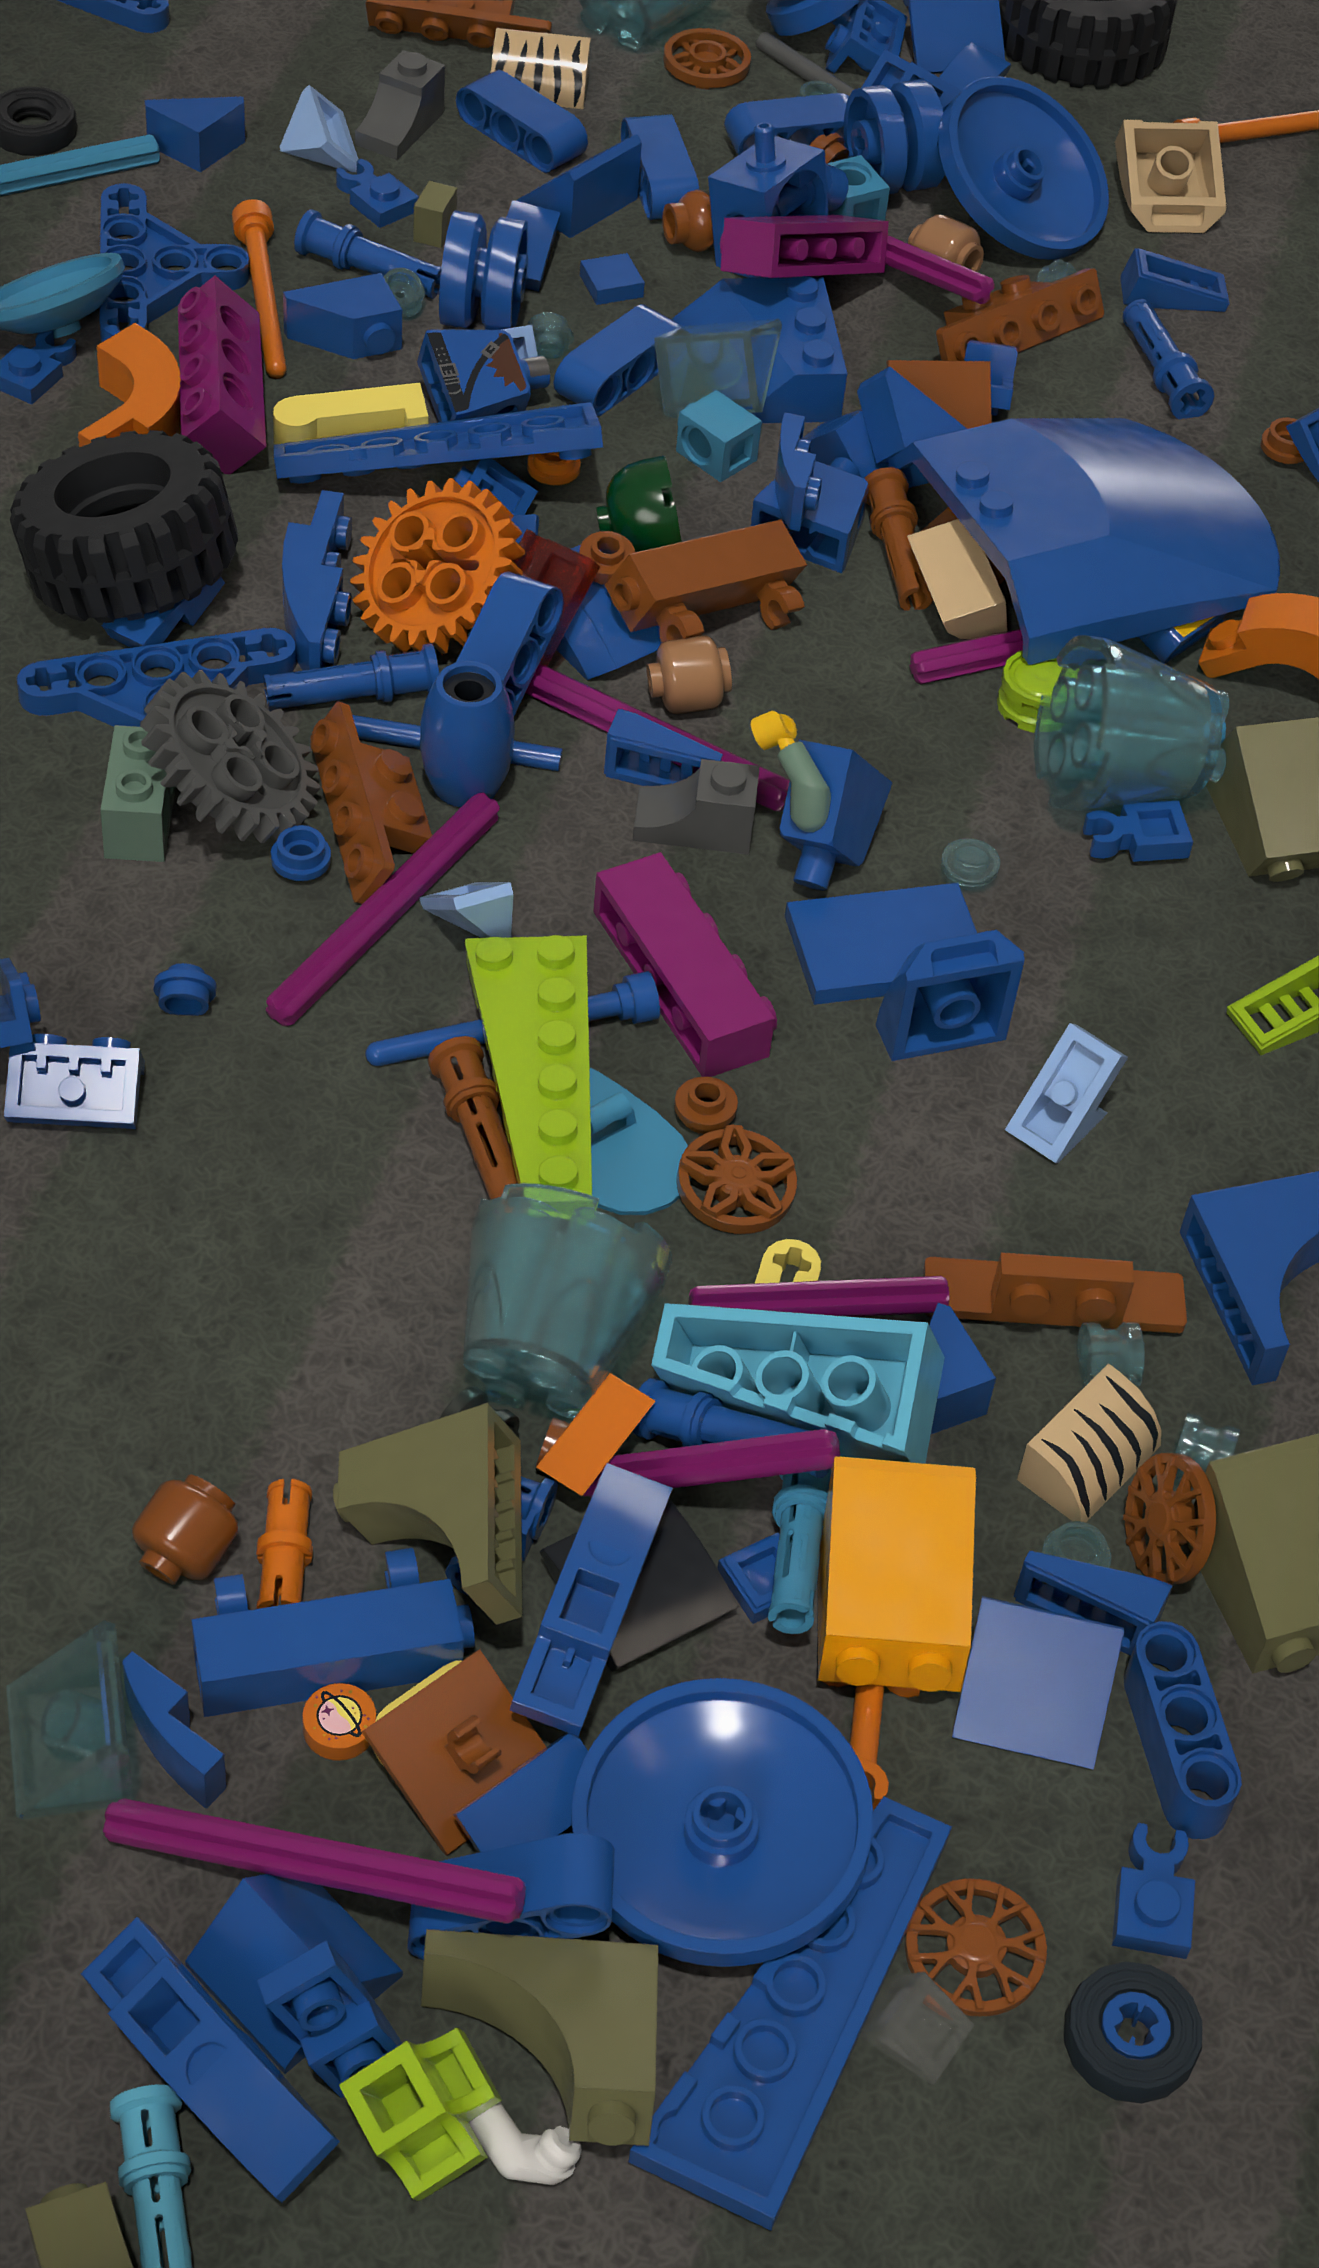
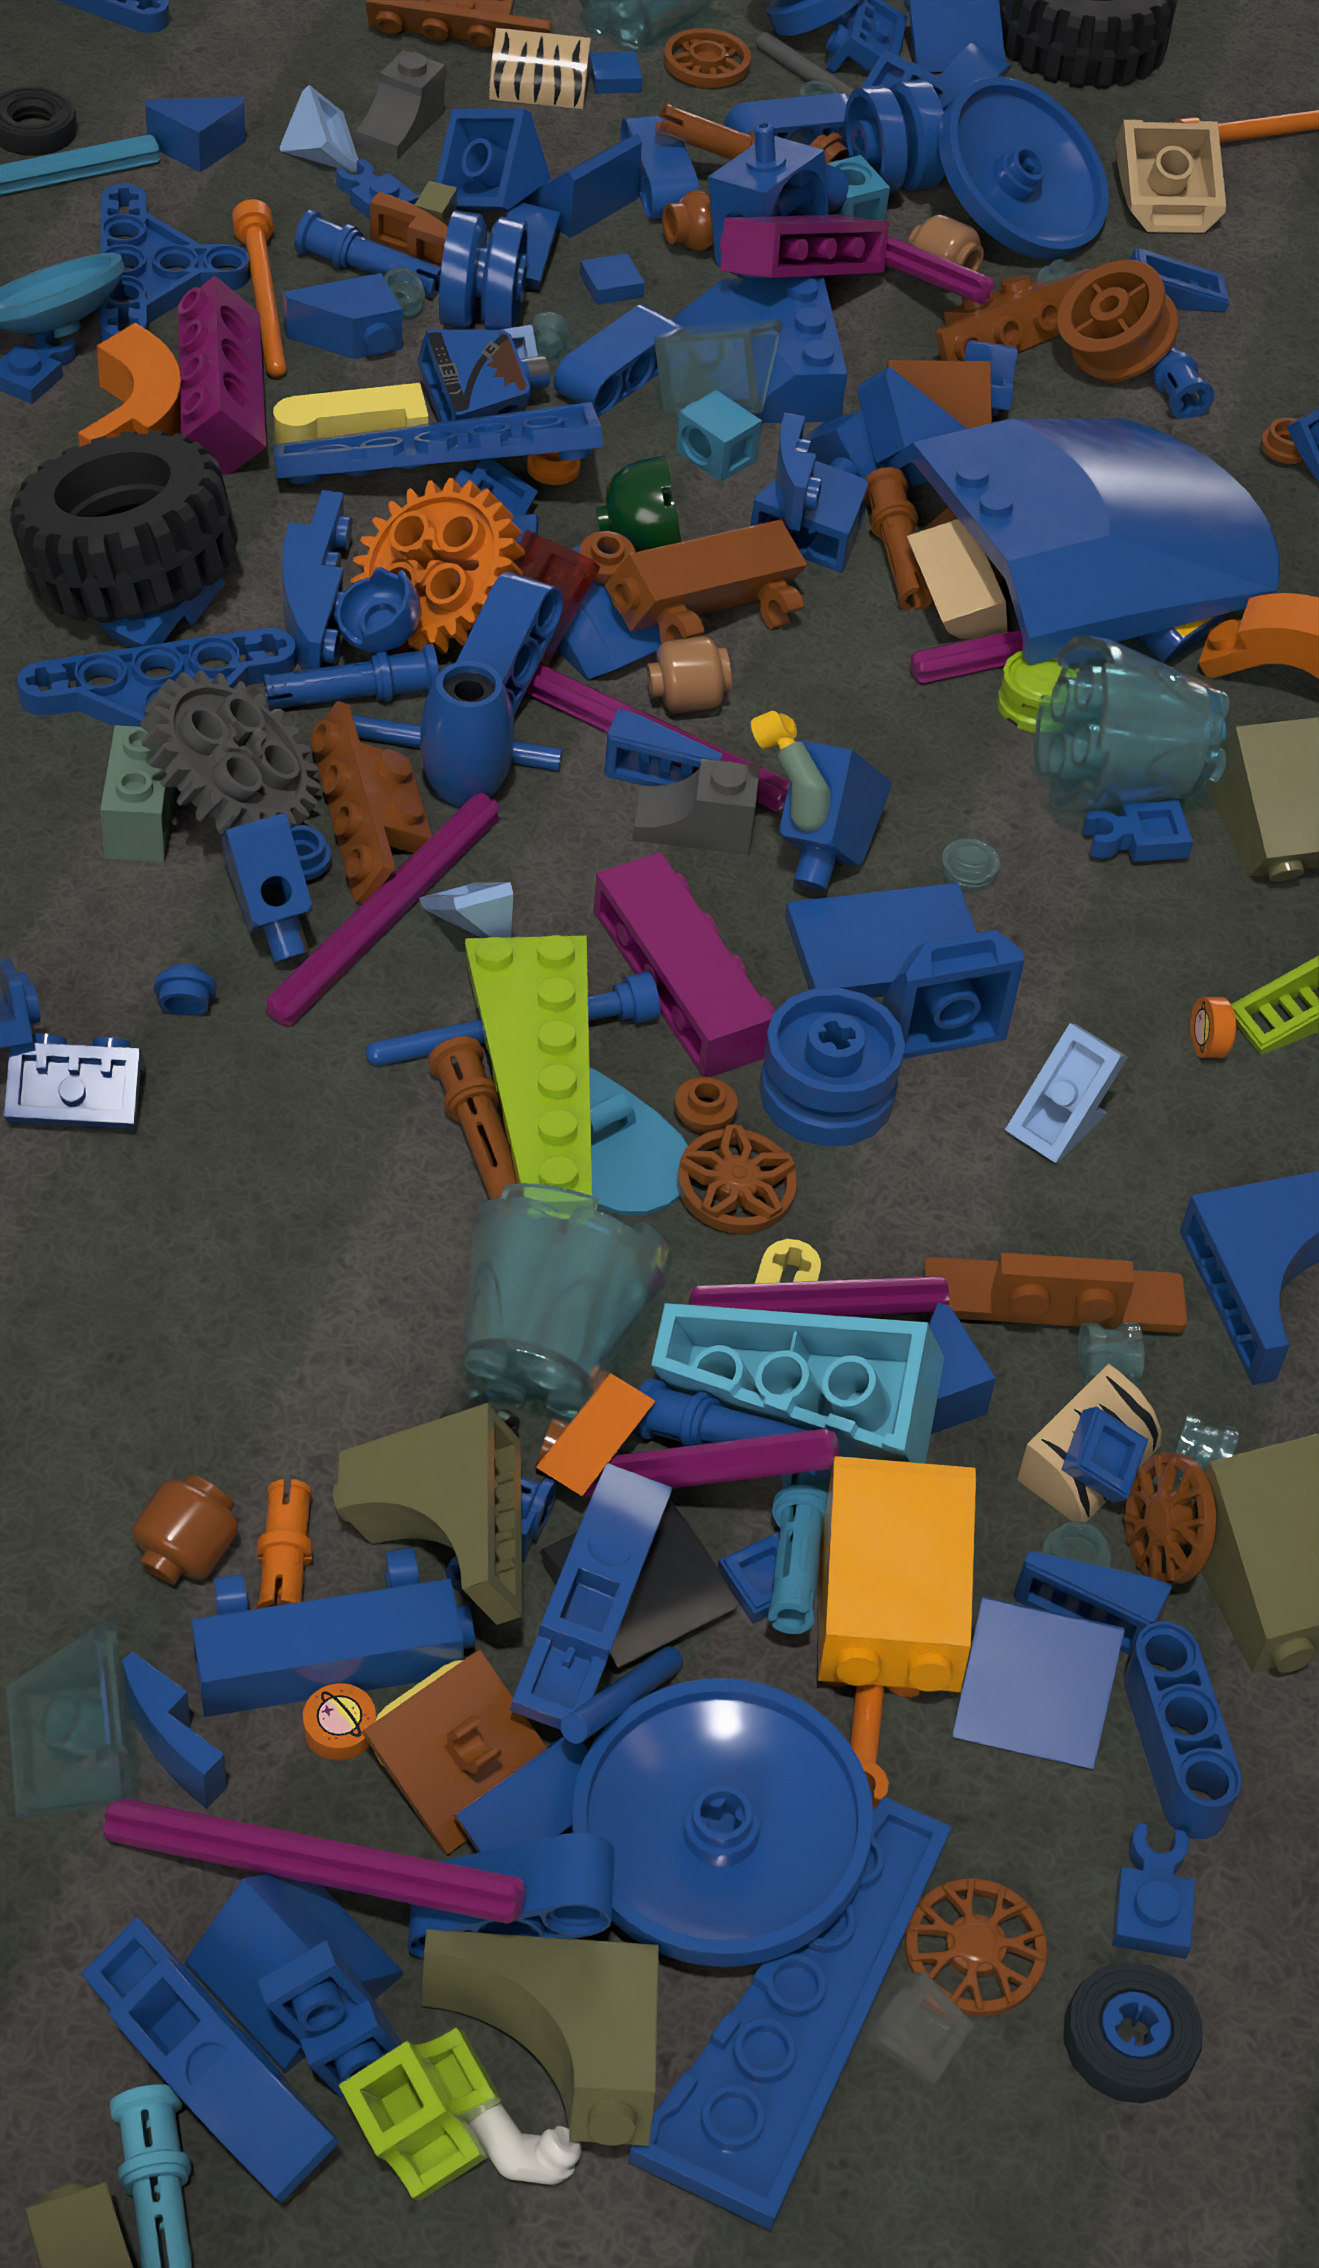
(265, 856): none -> blue torso
(379, 611): none -> blue hair
(407, 228): none -> dark orange slope
(492, 158): none -> blue slope
(522, 120): blue beam -> none
(615, 72): none -> blue tile
(621, 1694): none -> blue bar
(702, 132): none -> dark orange pin
(831, 1066): none -> blue wheel
(1104, 1454): none -> blue tile
(1118, 320): none -> dark orange wheel
(1212, 1027): none -> orange tile

